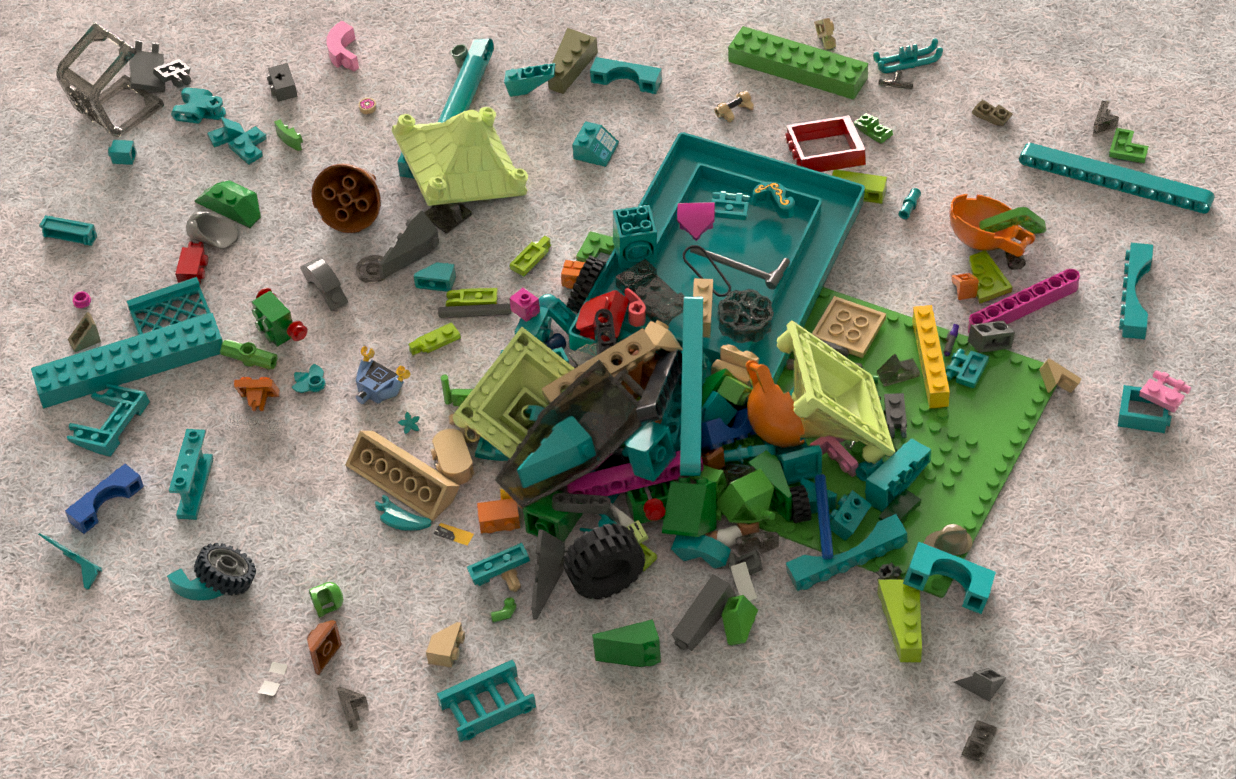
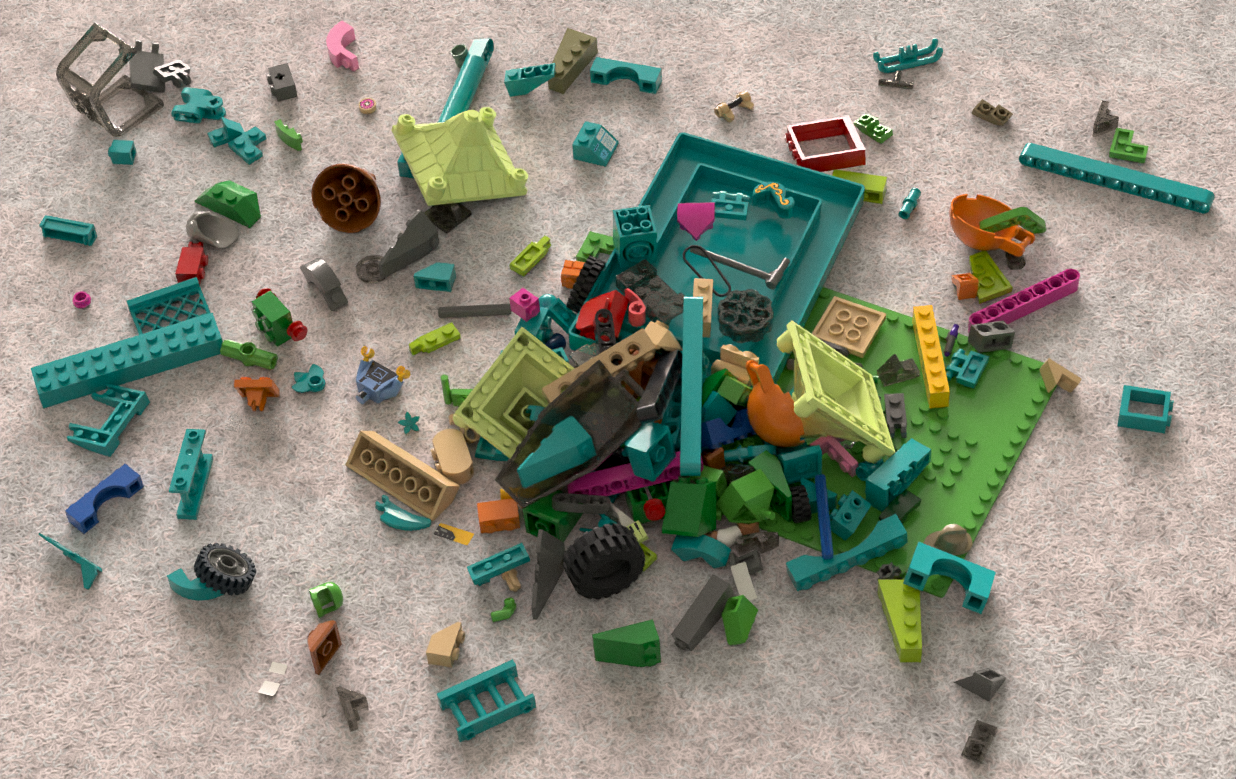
(84, 334): dark tan slope -> none
(472, 296): lime hinge -> none
(798, 62): bright green brick -> none
(825, 30): tan hinge -> none
(1135, 317): teal arch -> none
(1162, 395): bright pink plate -> none

